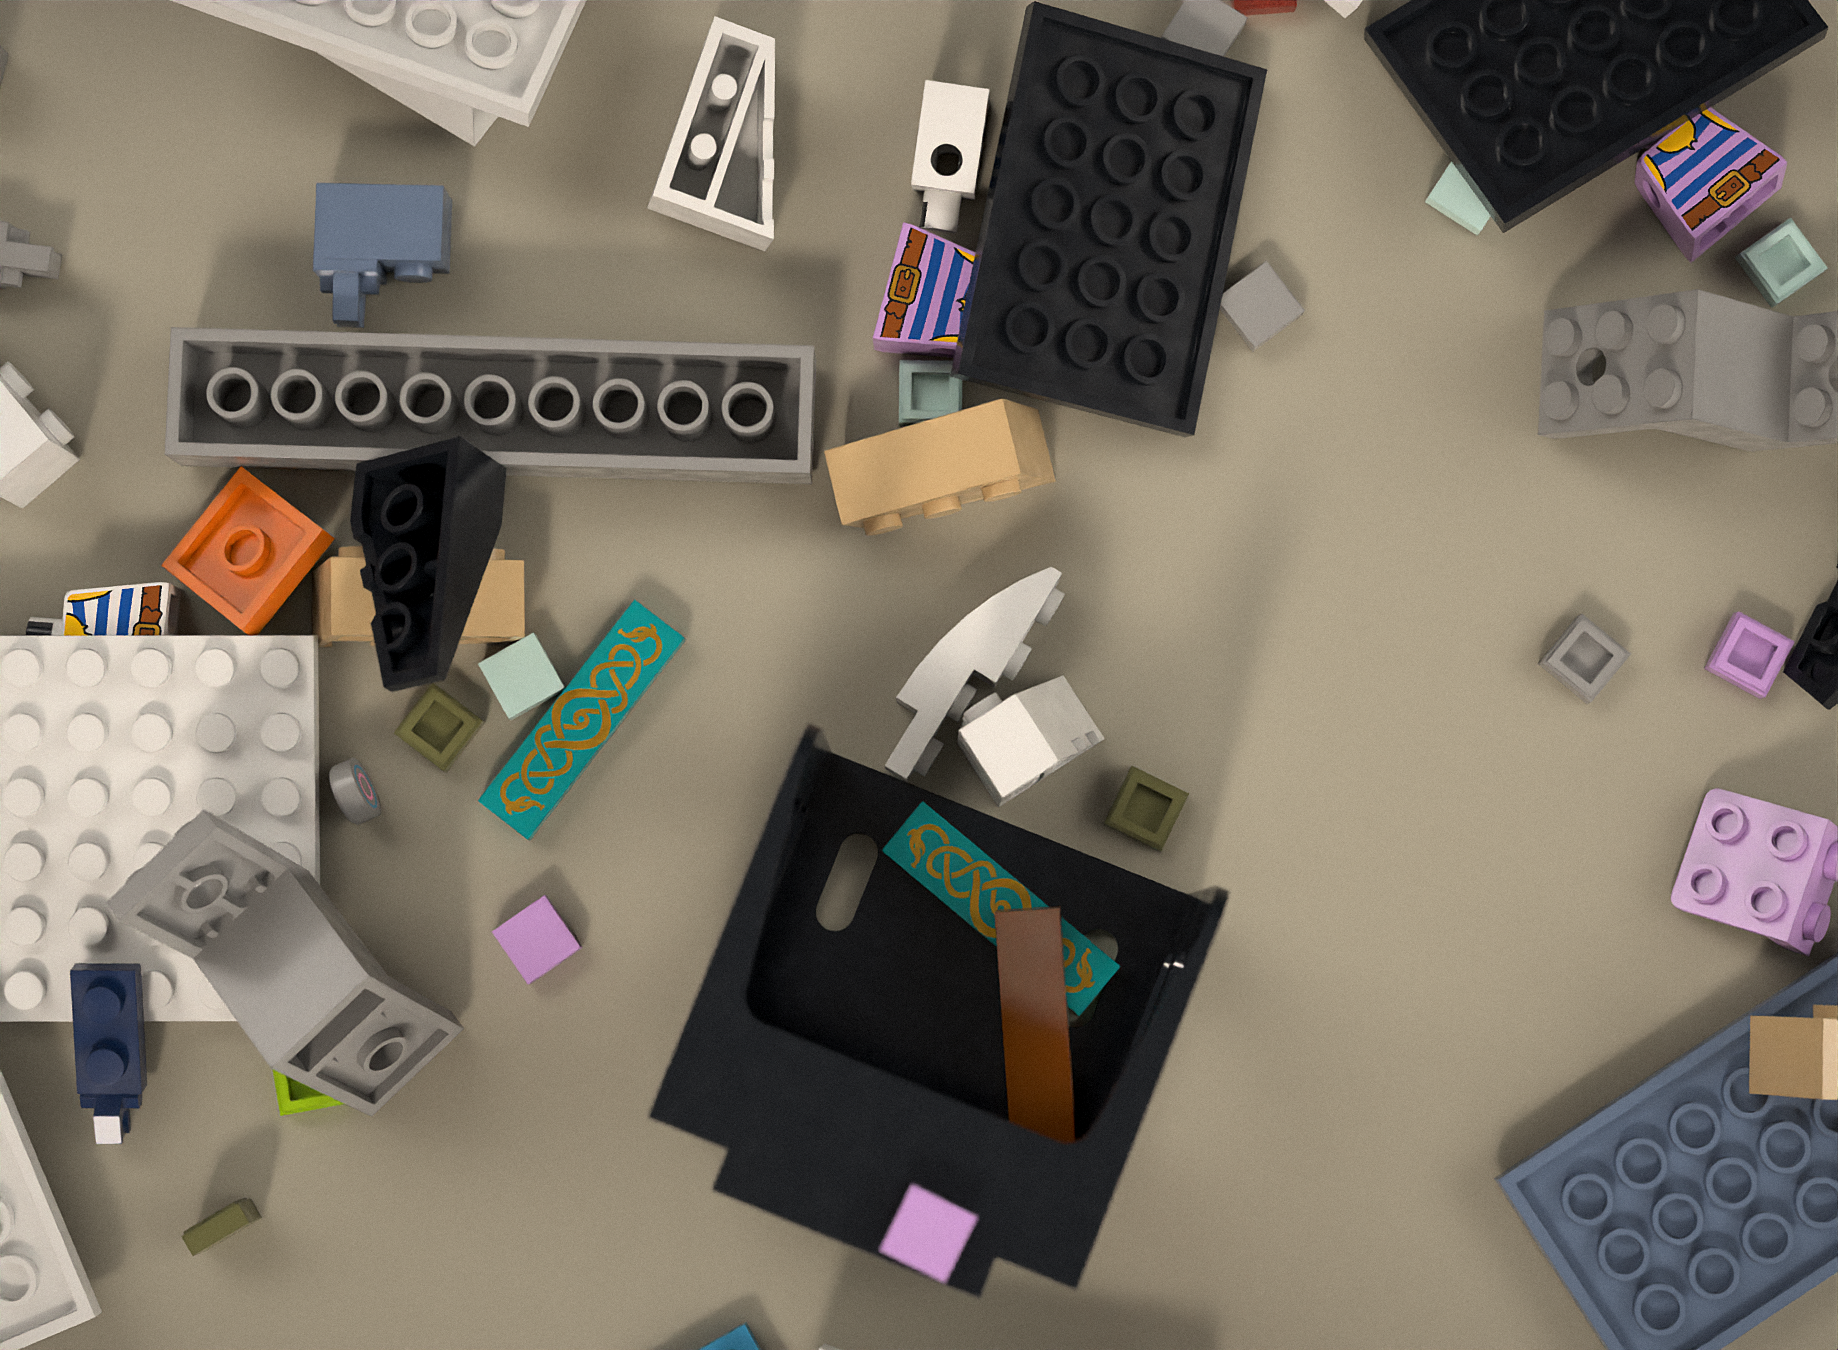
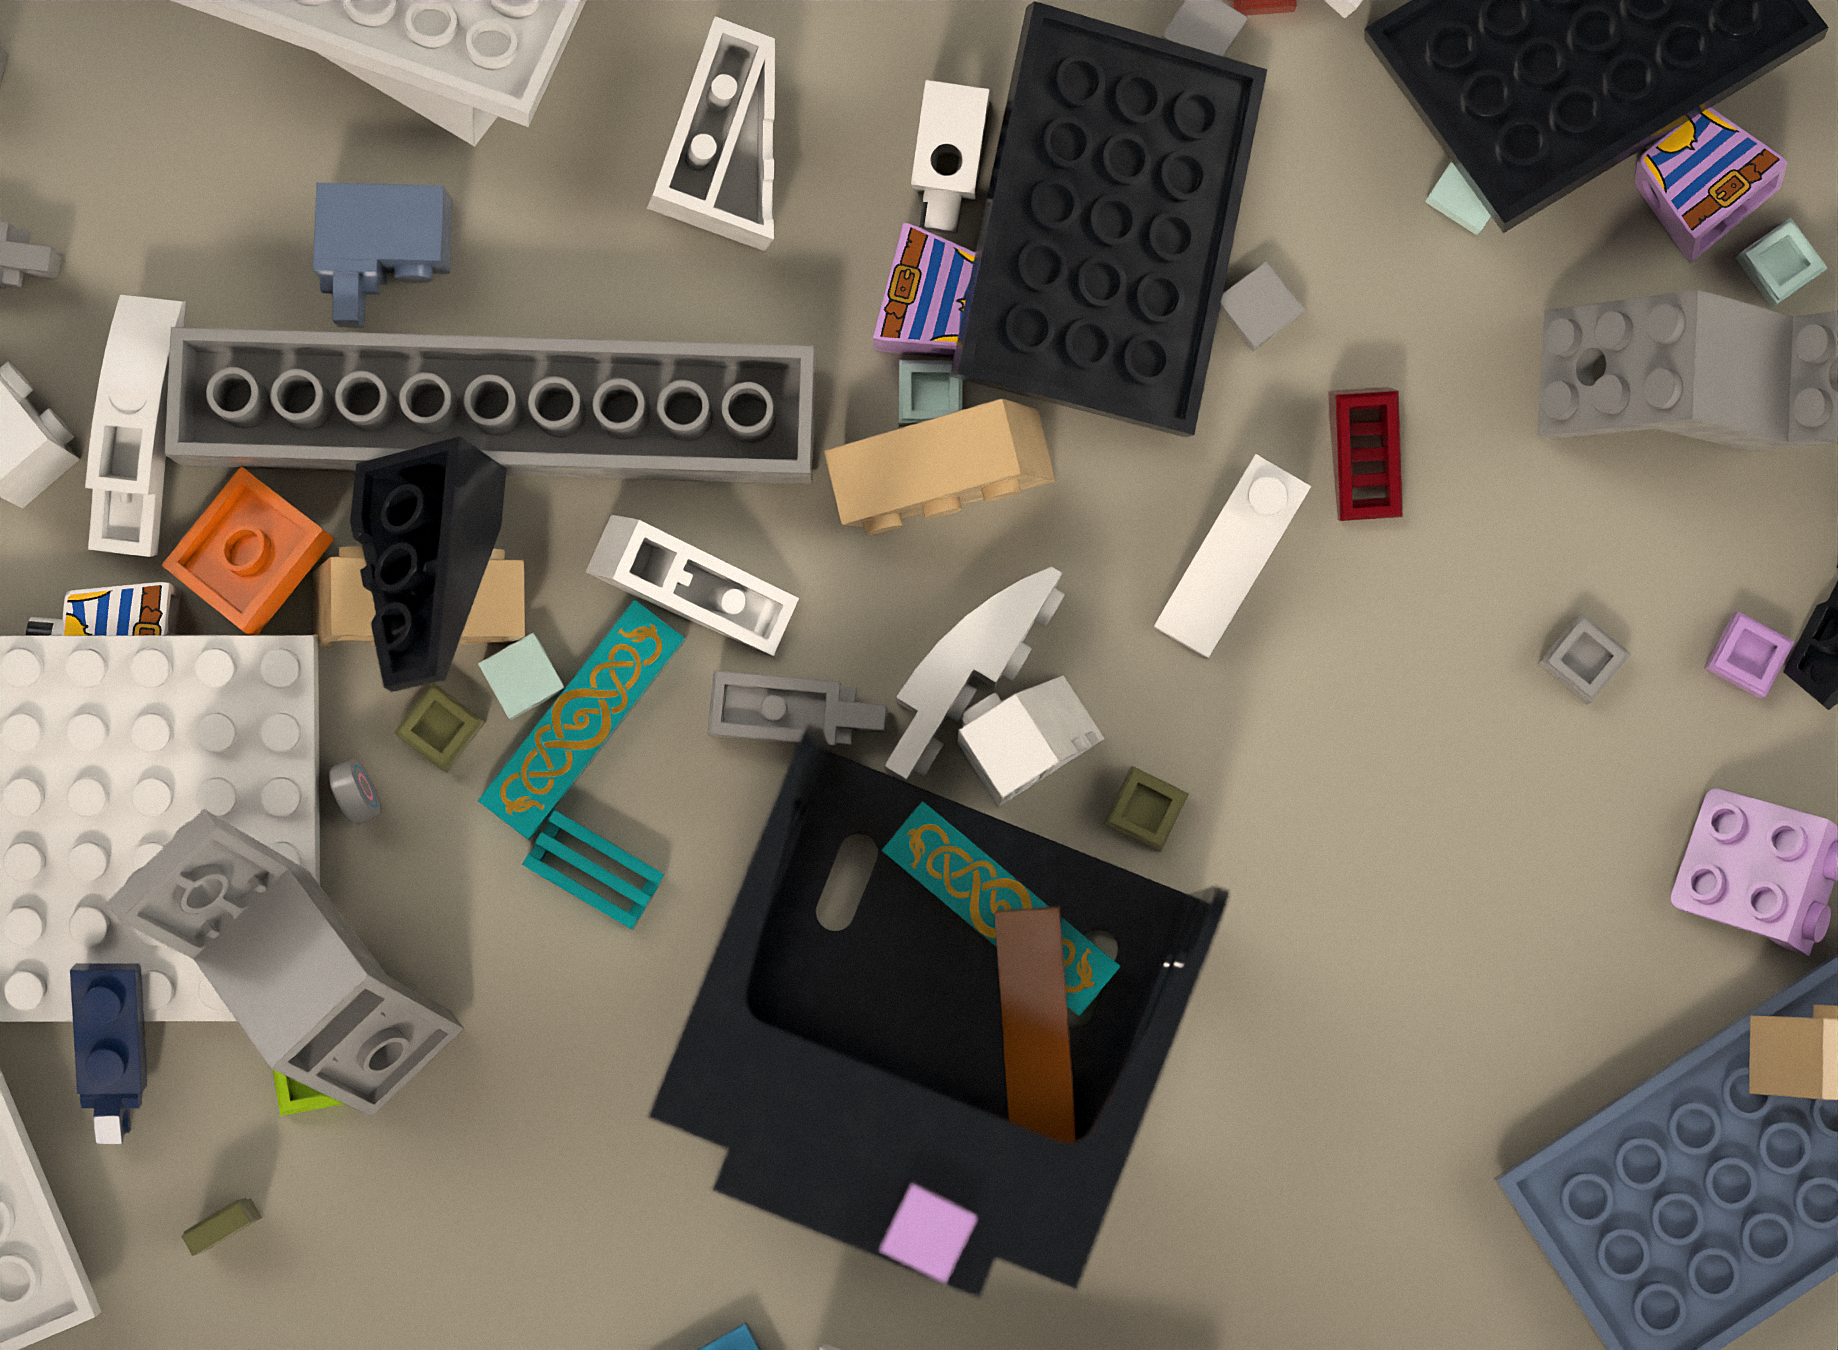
(130, 427): none -> white slope
(537, 939): lavender tile -> none
(547, 842): none -> teal tile
(691, 583): none -> white slope
(783, 706): none -> light grey hinge
(1232, 556): none -> white slope
(1388, 426): none -> dark red slope

